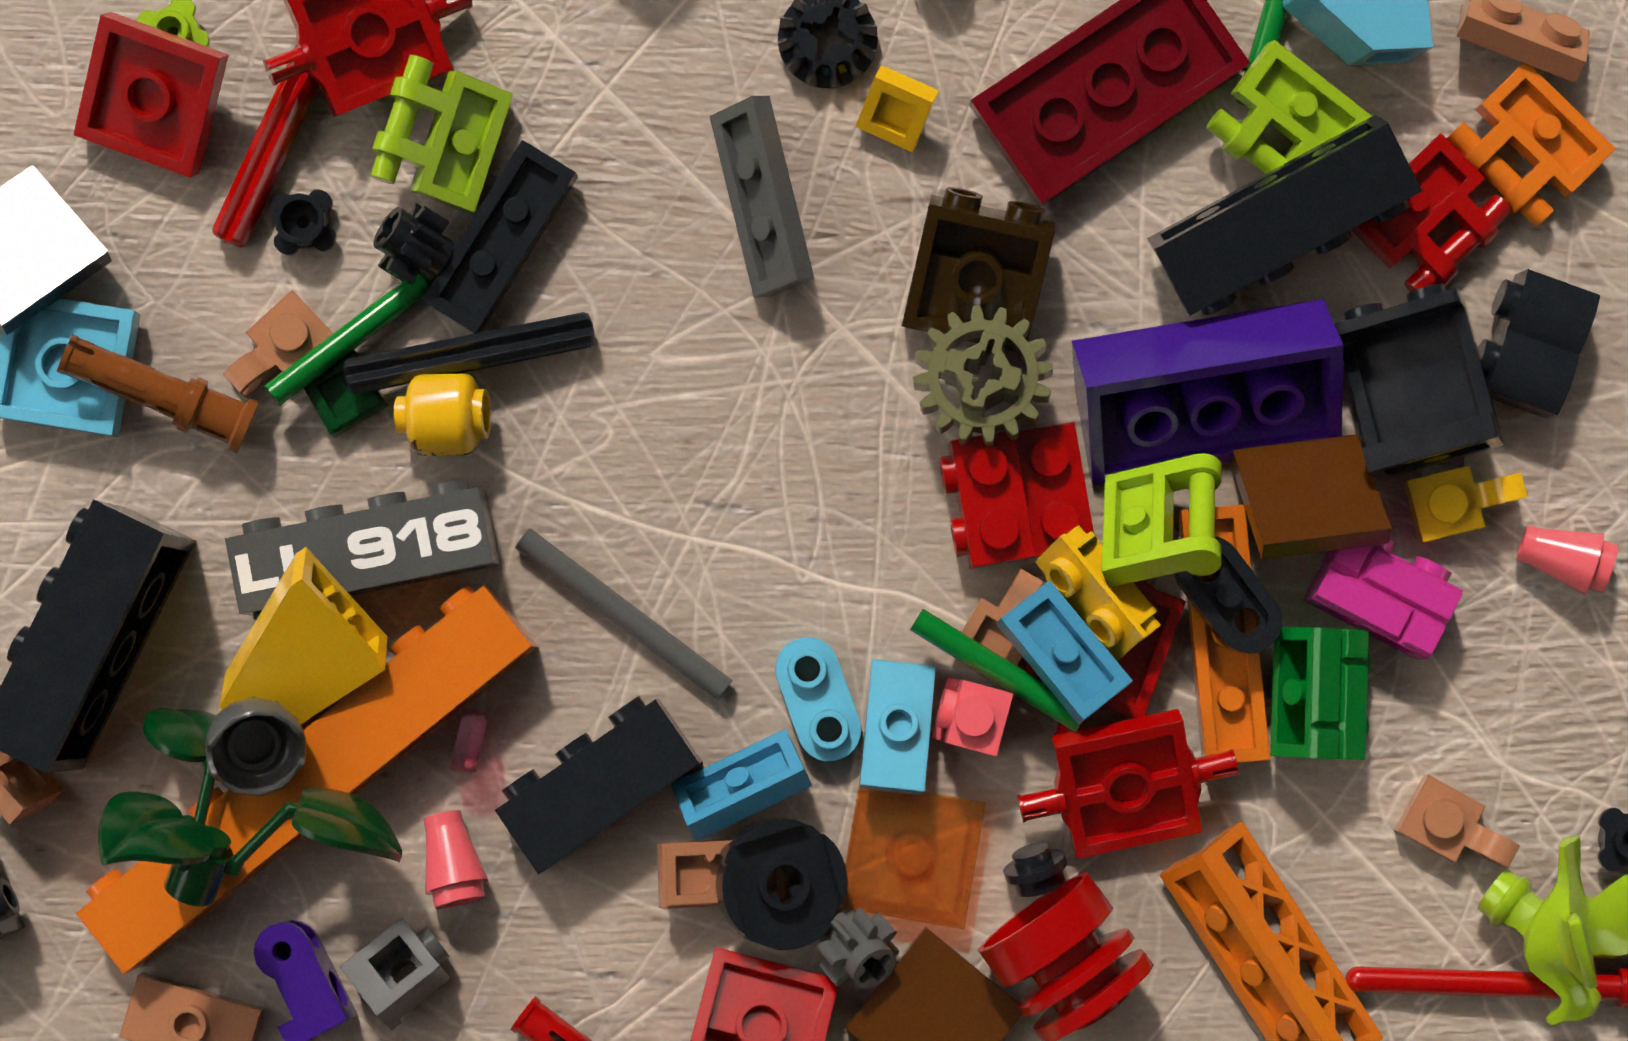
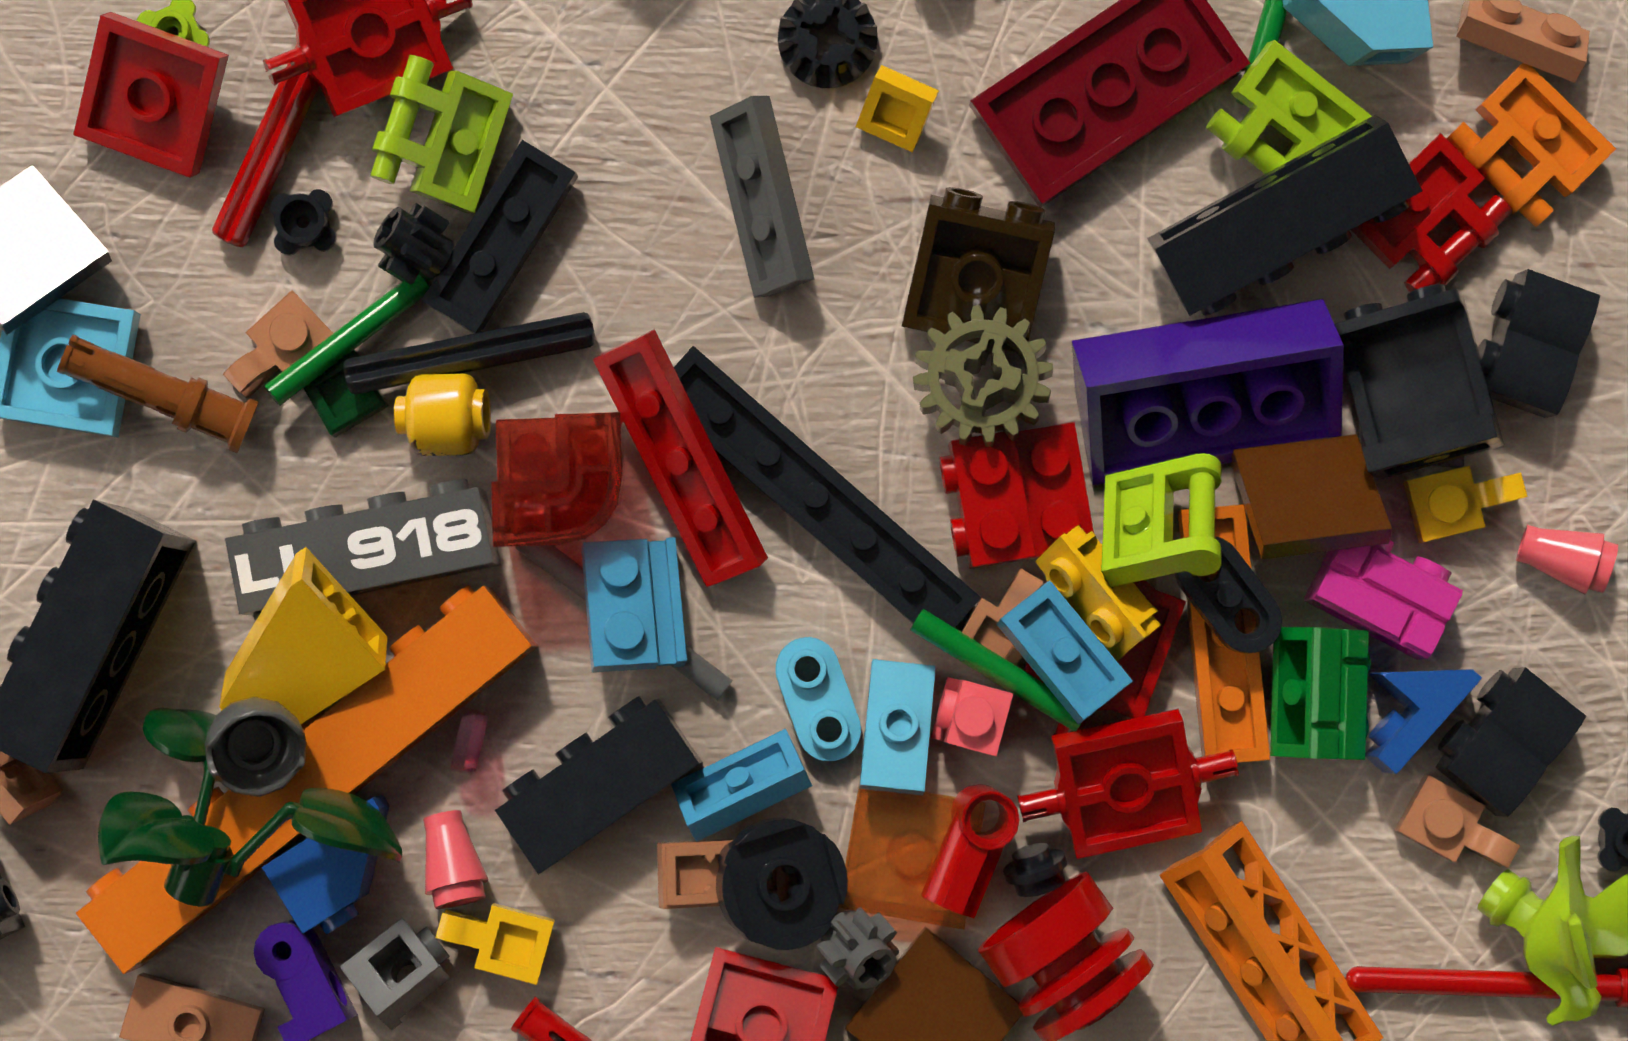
(323, 881): none -> blue slope
(508, 943): none -> yellow plate
(556, 478): none -> clear red brick
(633, 604): none -> dark azure plate
(680, 458): none -> red plate
(821, 497): none -> black plate
(969, 857): none -> red piece
(1427, 702): none -> blue slope
(1508, 740): none -> black brick

